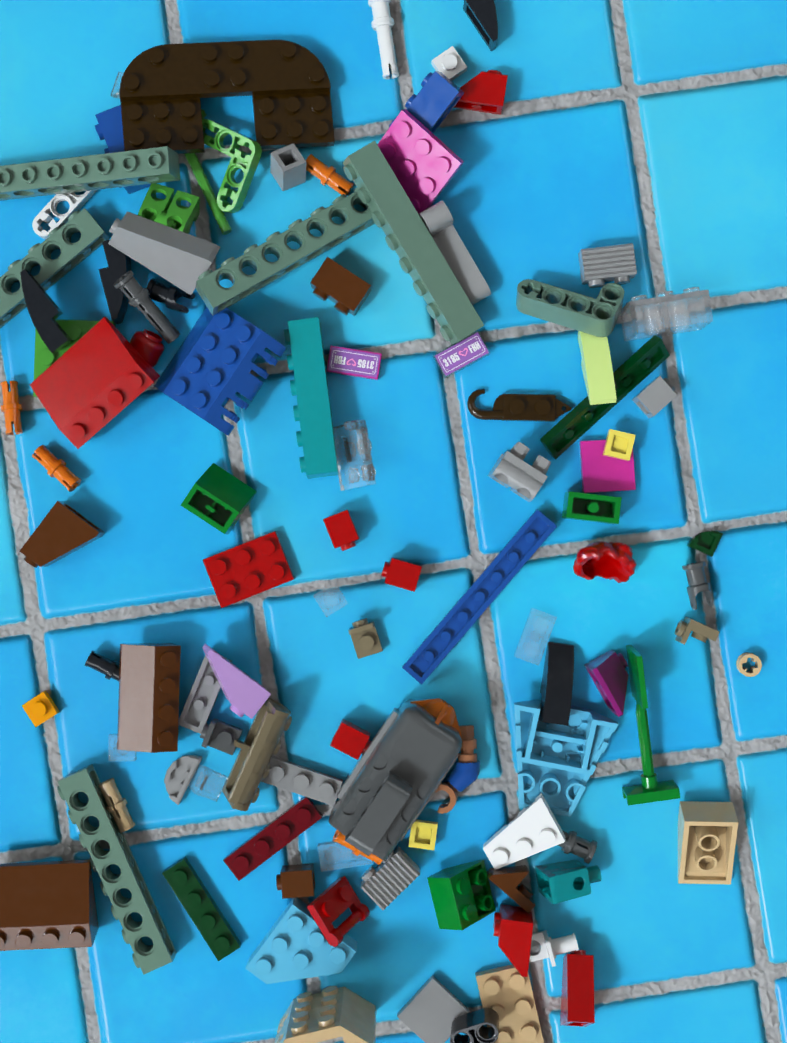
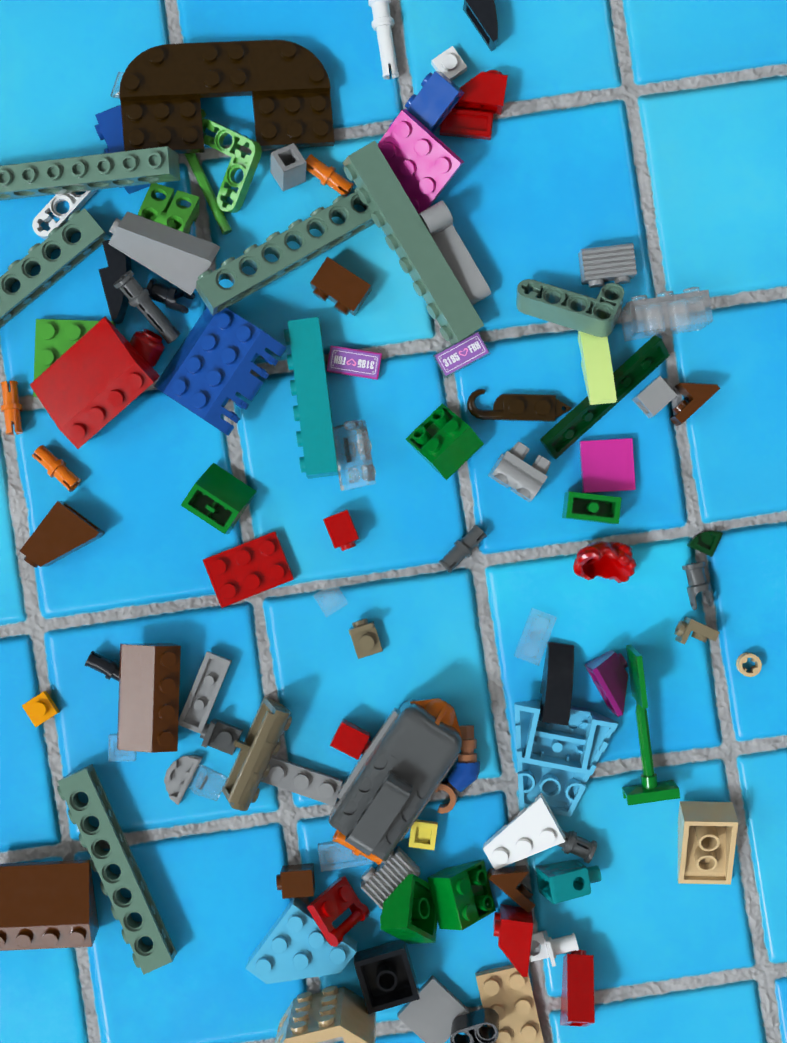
(43, 313): black slope -> none
(116, 805): tan pin -> none
(202, 908): dark green plate -> none
(238, 687): lavender slope -> none
(272, 838): dark red plate -> none
(386, 976): none -> black brick
(401, 574): red brick -> none
(410, 912): none -> green slope
(444, 441): none -> green slope
(462, 548): none -> dark grey pin
(468, 124): none -> red tile
(479, 596): blue plate -> none
(619, 444): light yellow plate -> none
(695, 395): none -> reddish brown slope

